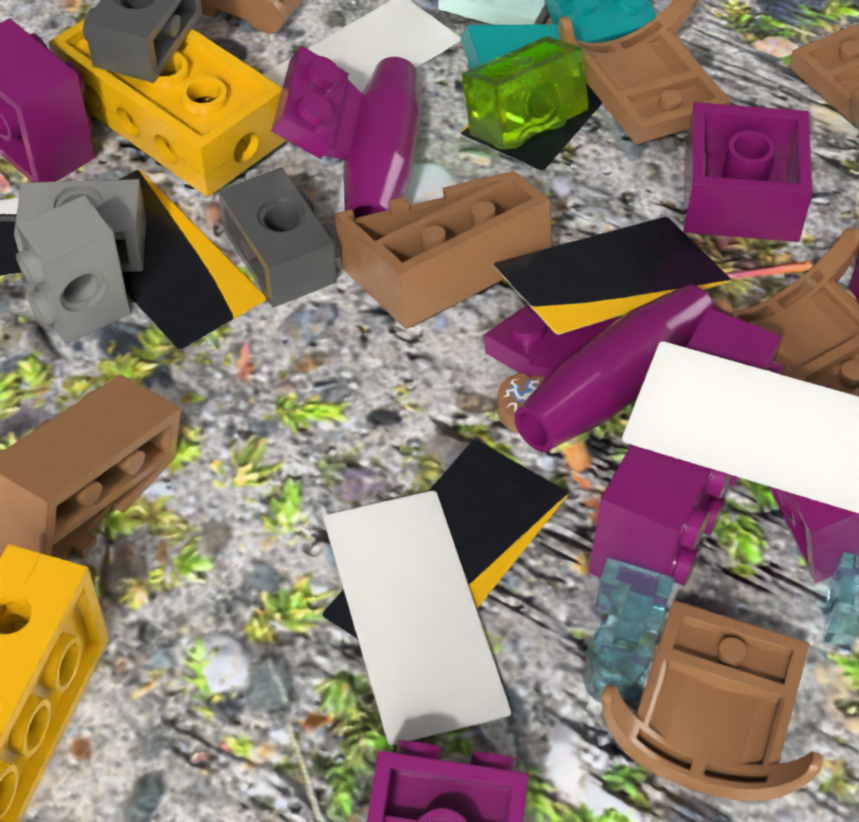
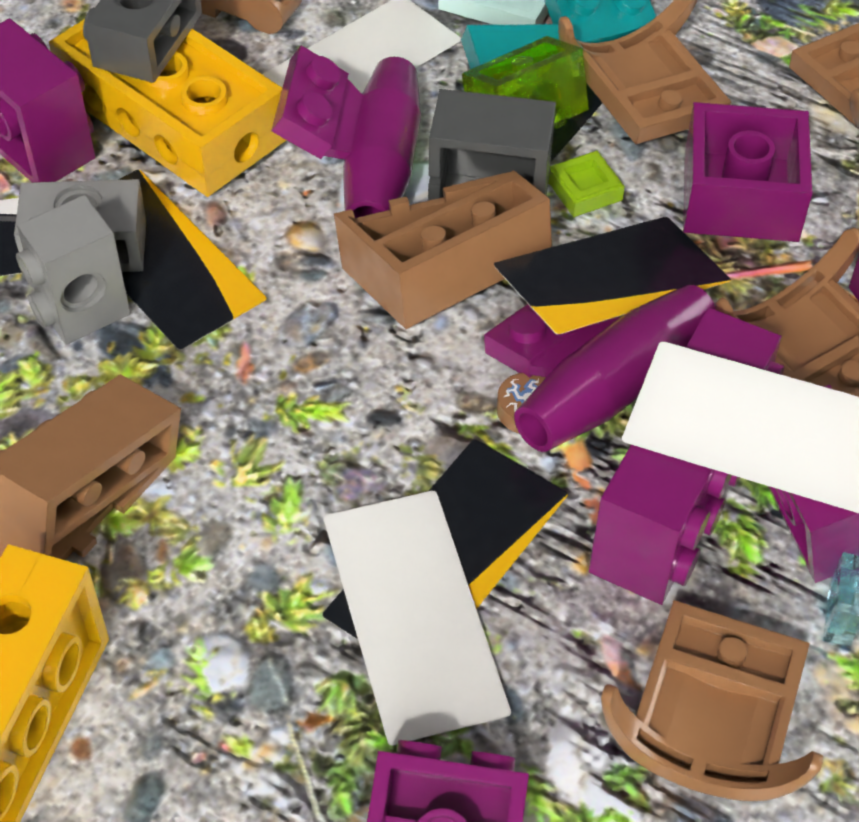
(279, 236): dark grey brick -> none
(487, 137): none -> dark grey piece
(585, 183): none -> lime tile
(625, 646): clear light blue leg -> none

